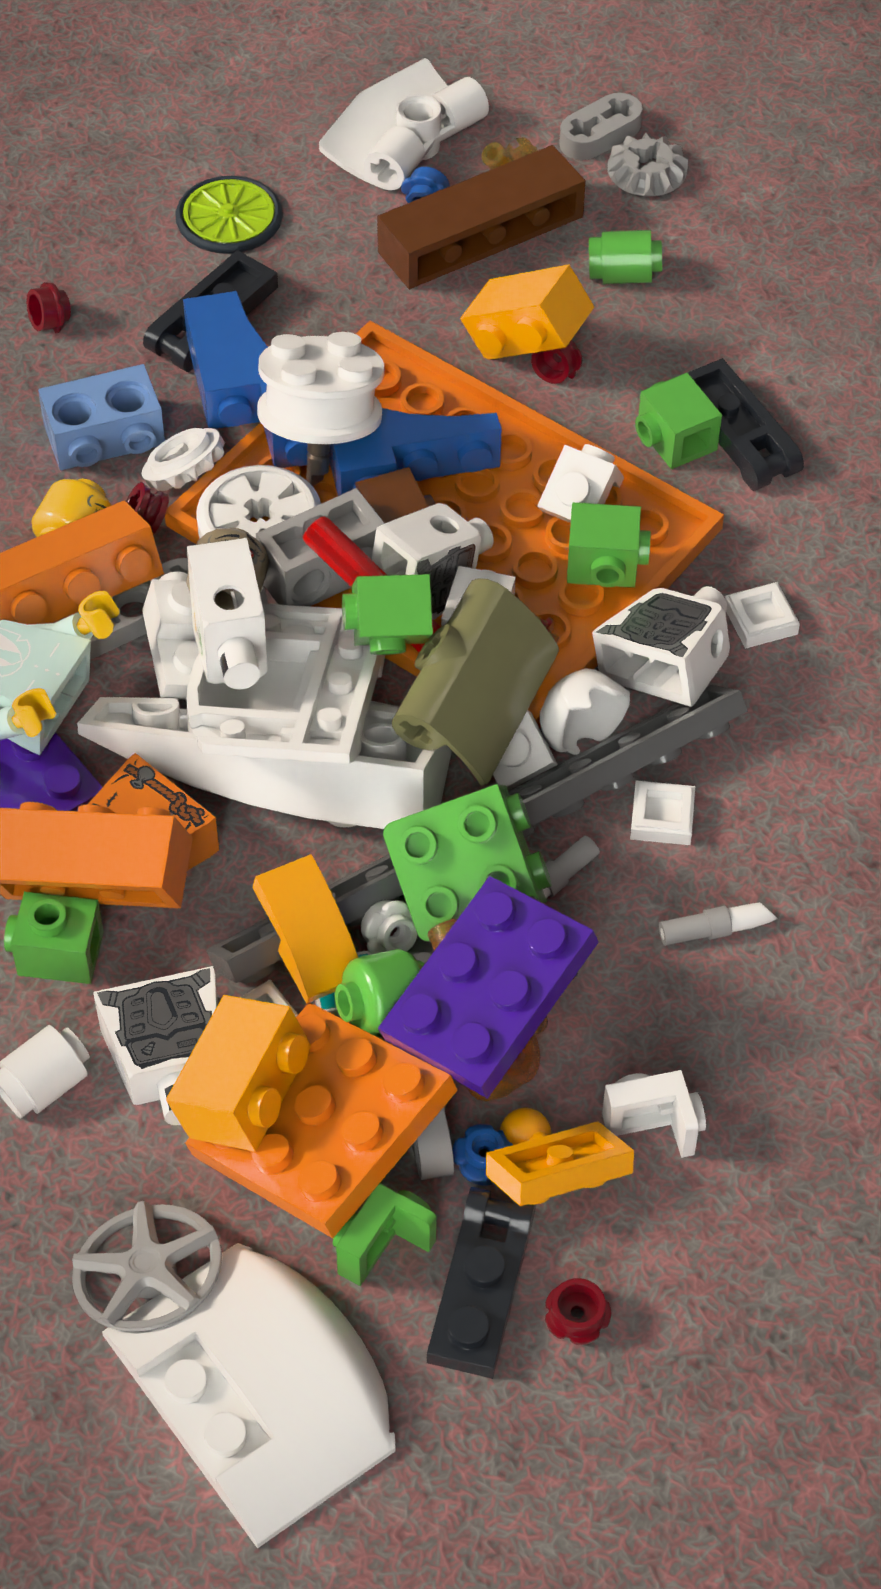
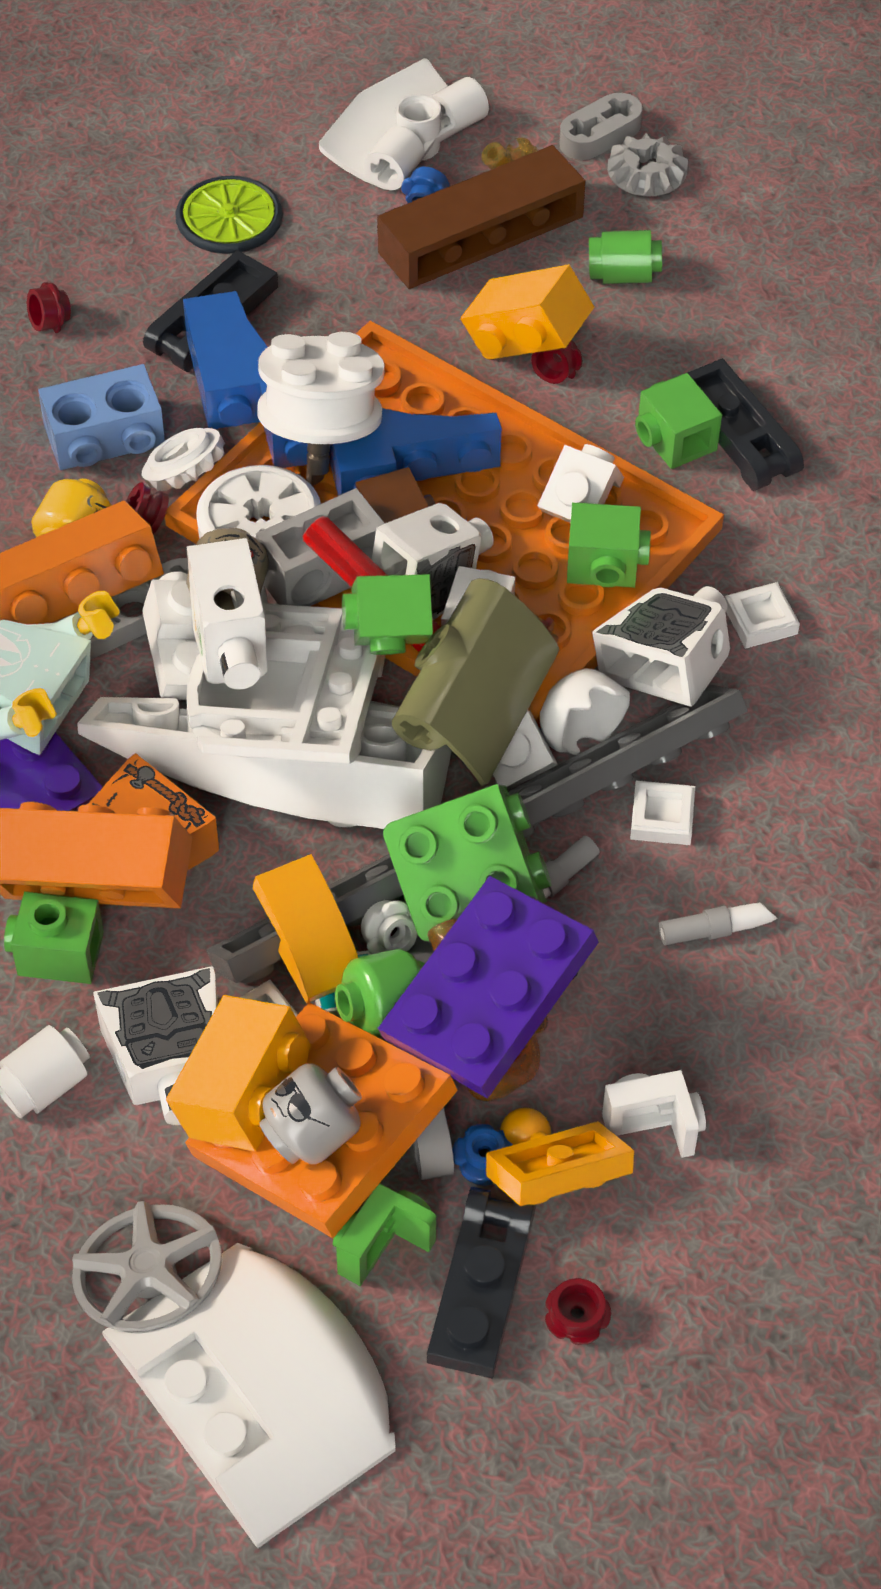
(311, 1113): none -> light grey head

